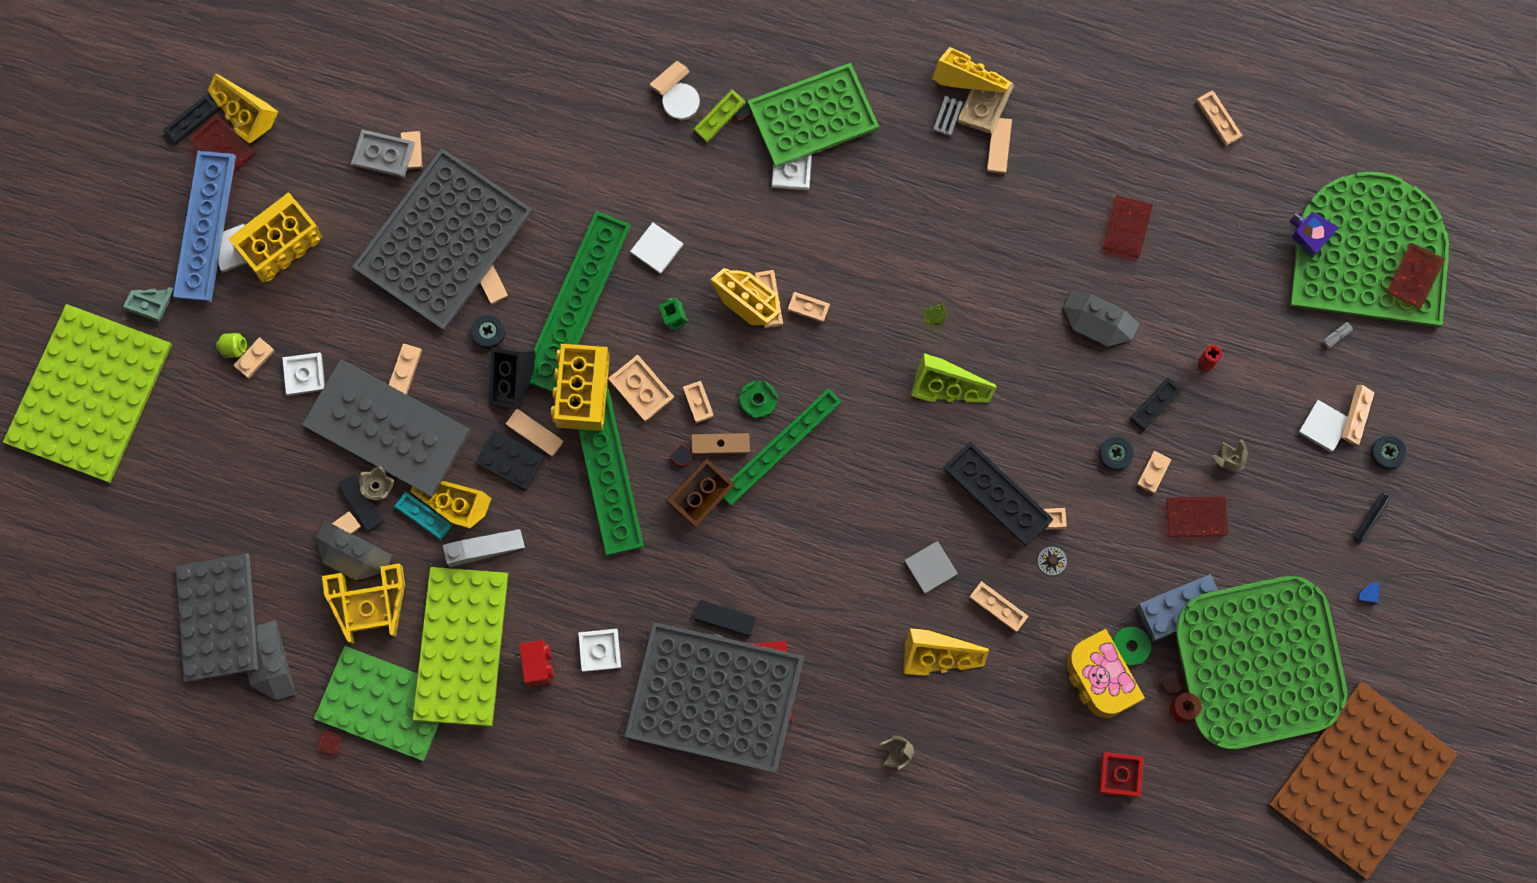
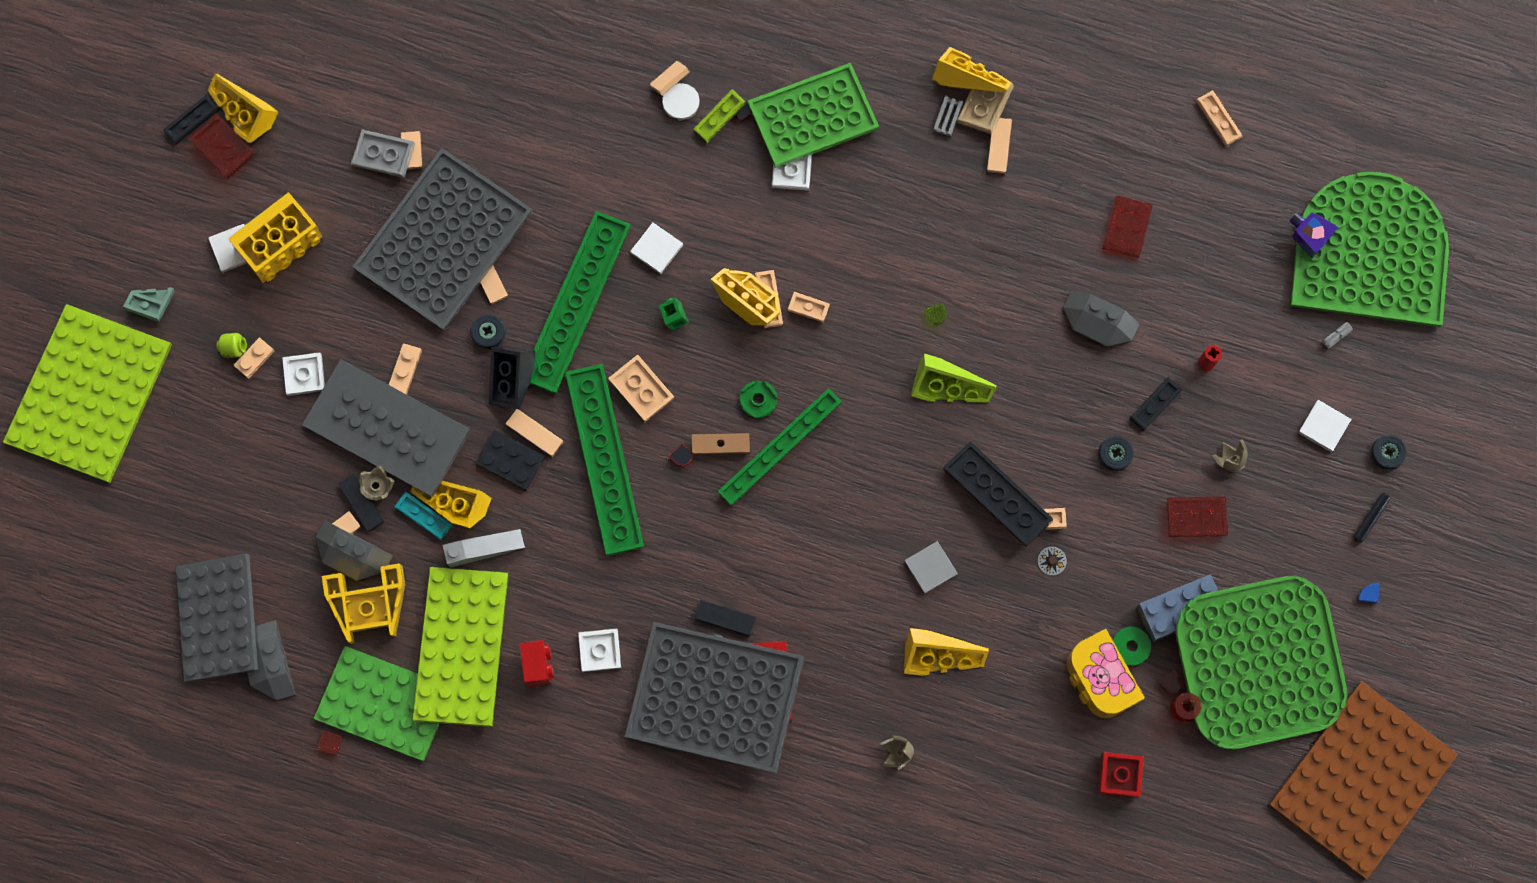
(204, 226): medium blue plate -> none
(592, 383): yellow brick -> none
(698, 402): light nougat plate -> none
(699, 492): reddish brown slope -> none
(998, 606): light nougat plate -> none
(1154, 472): light nougat plate -> none
(1358, 415): light nougat plate -> none
(1415, 275): clear red plate -> none

